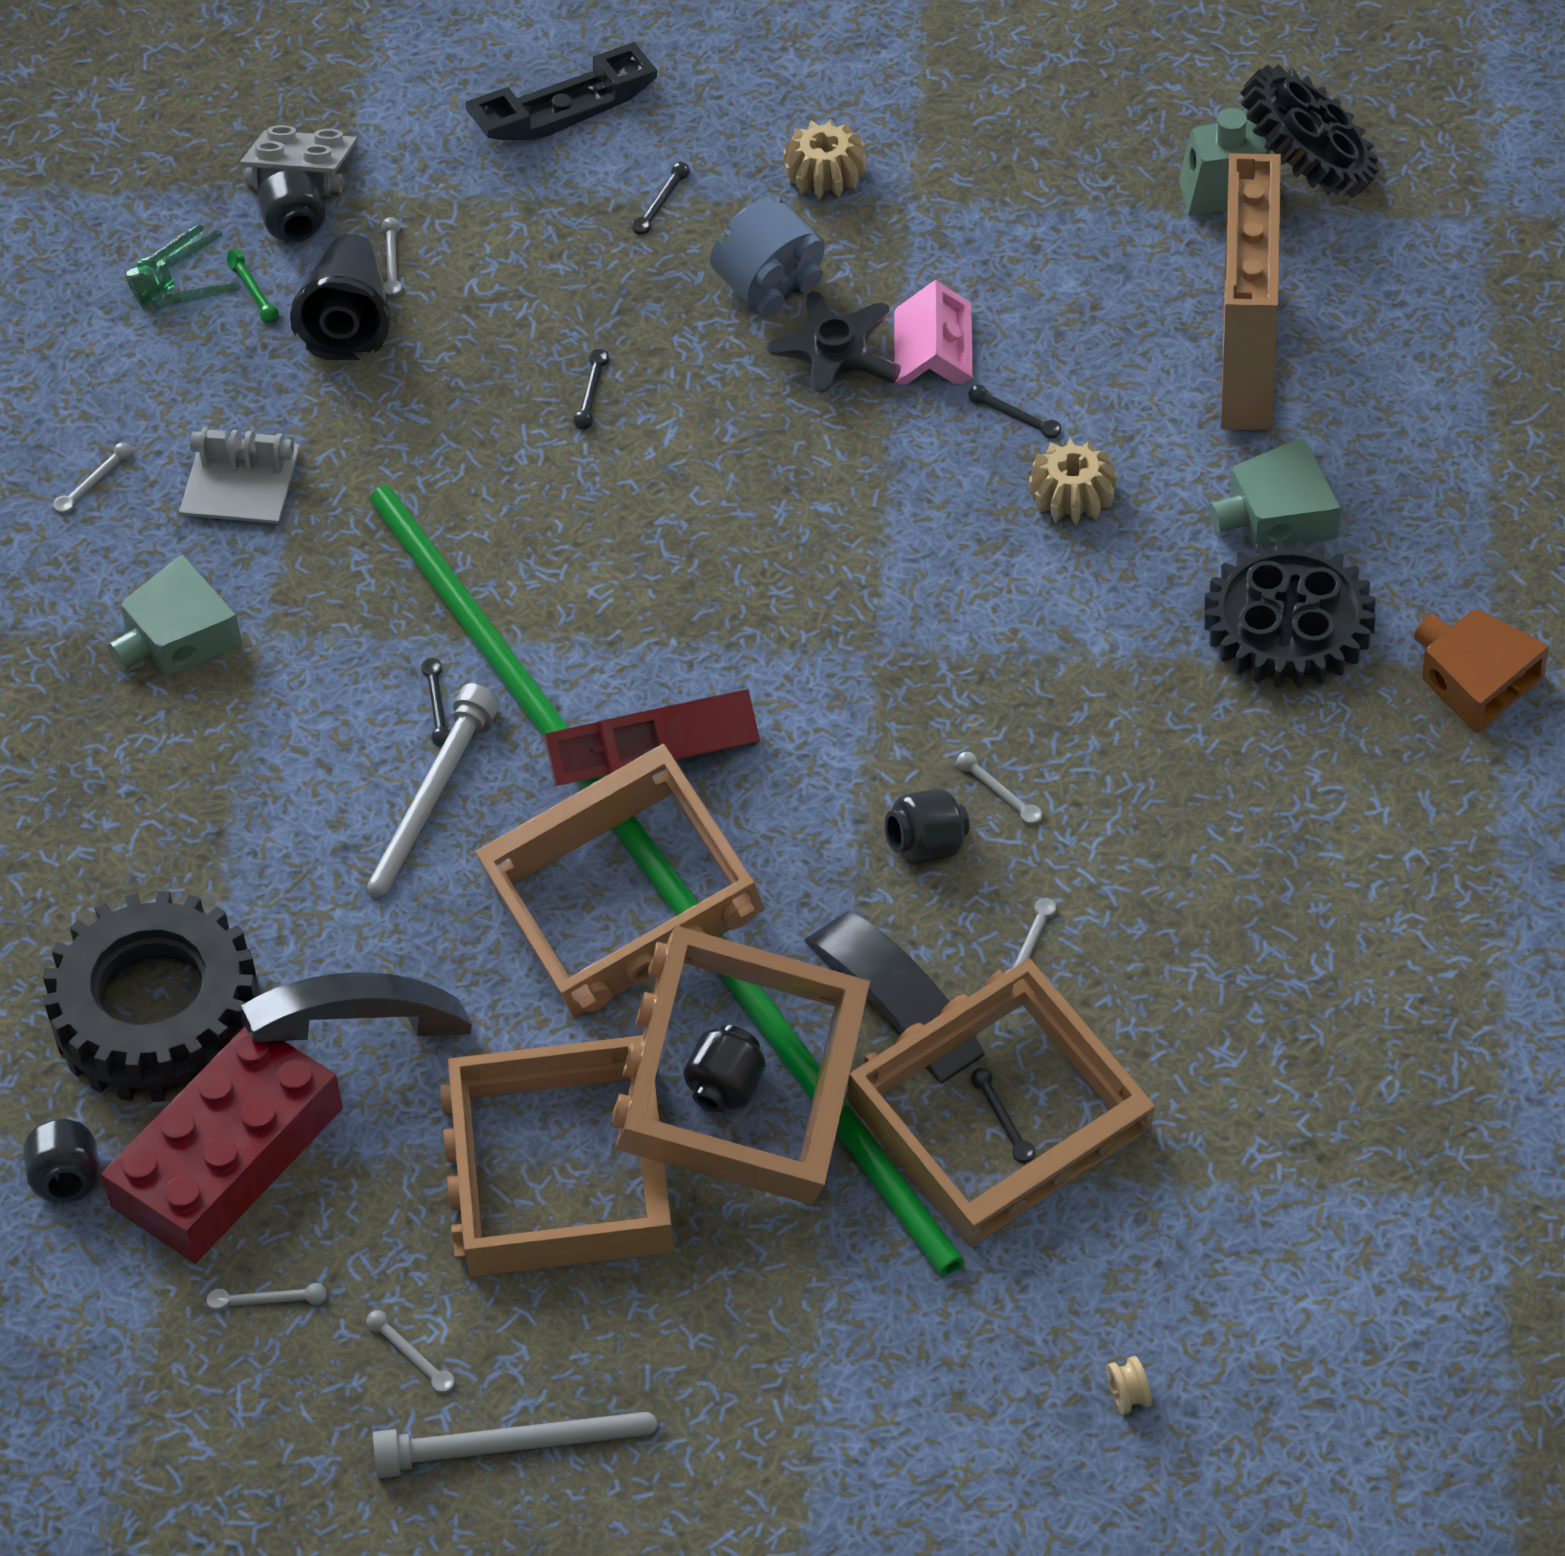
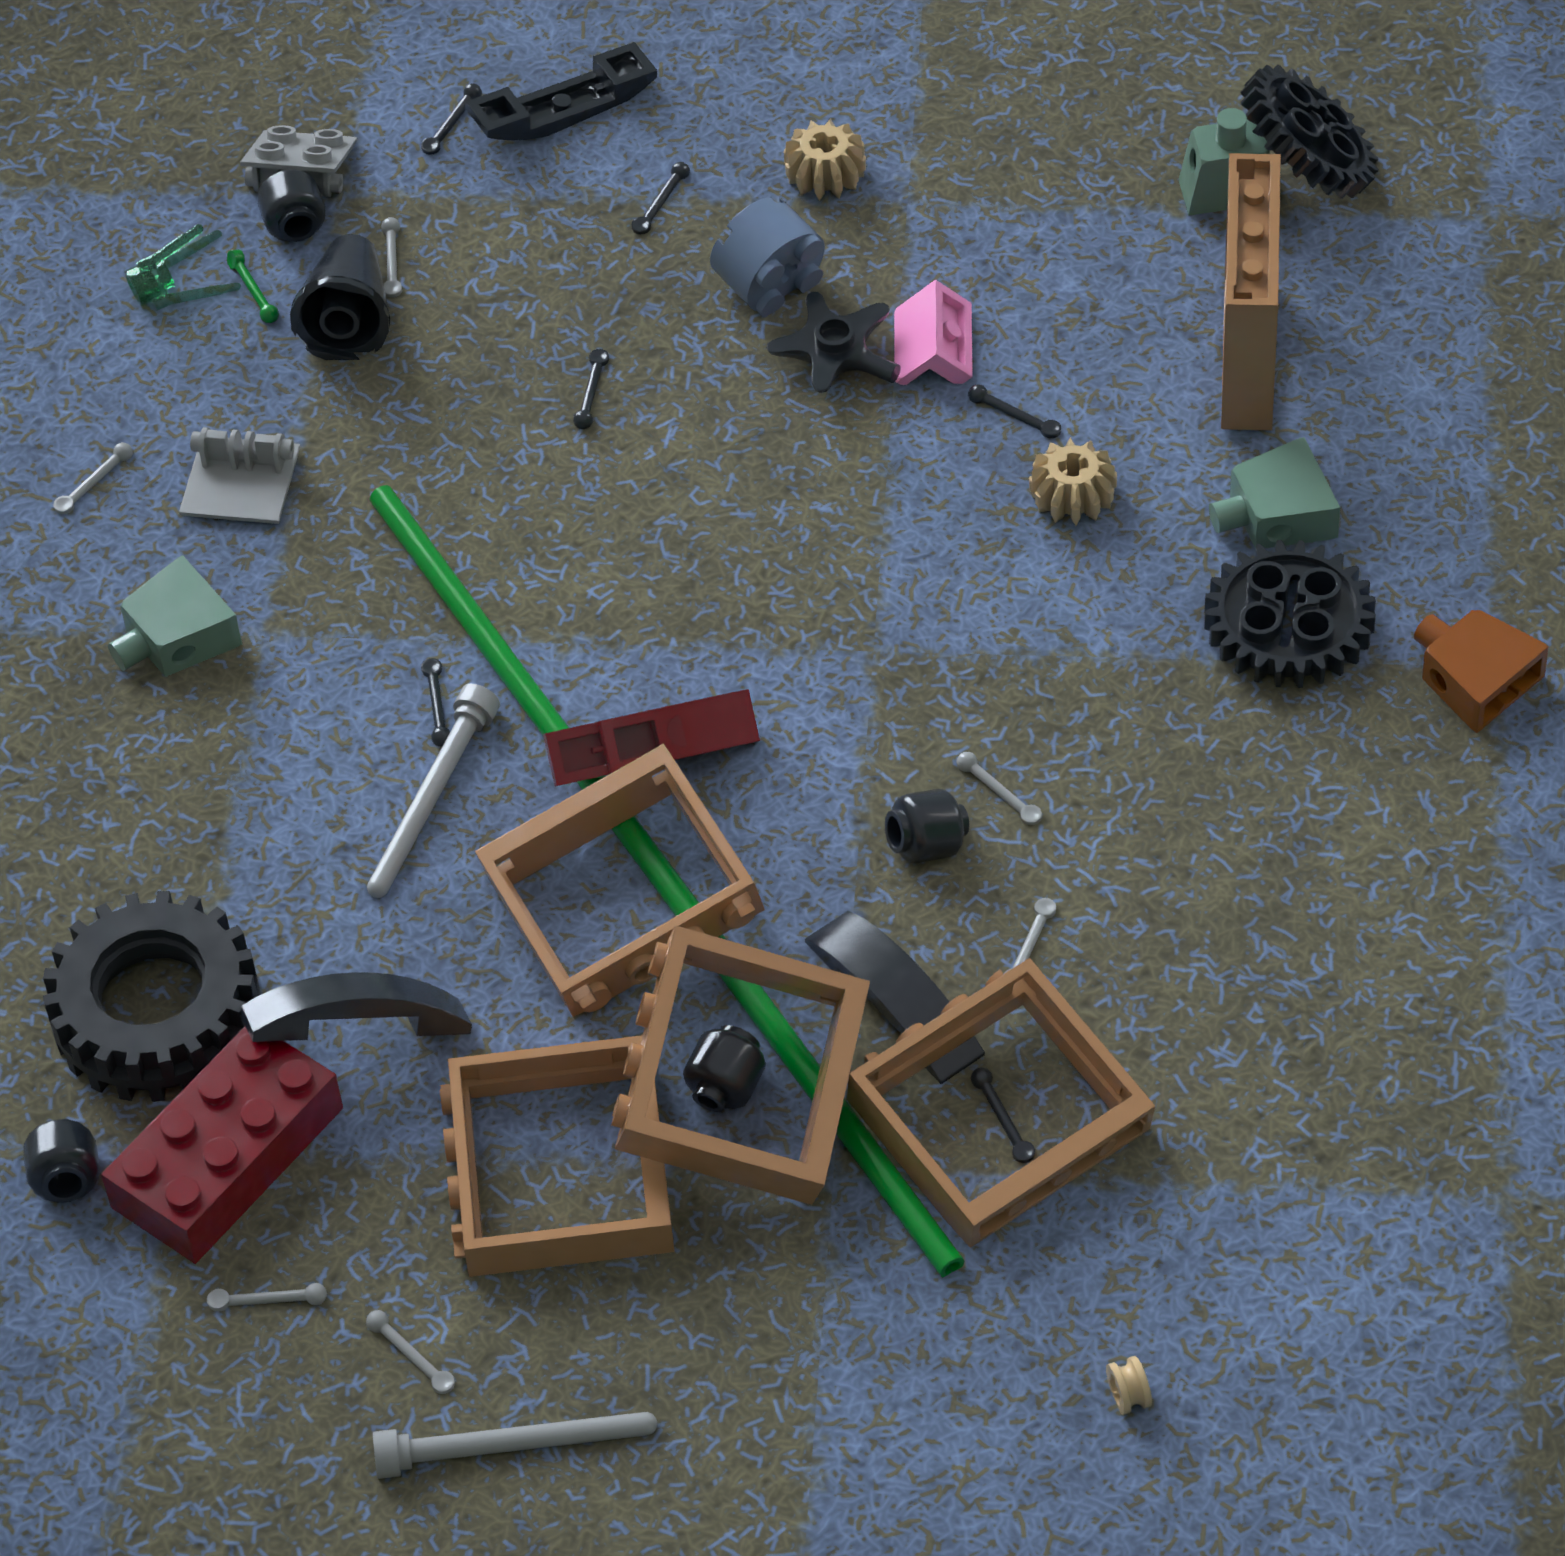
(432, 145): none -> black hinge

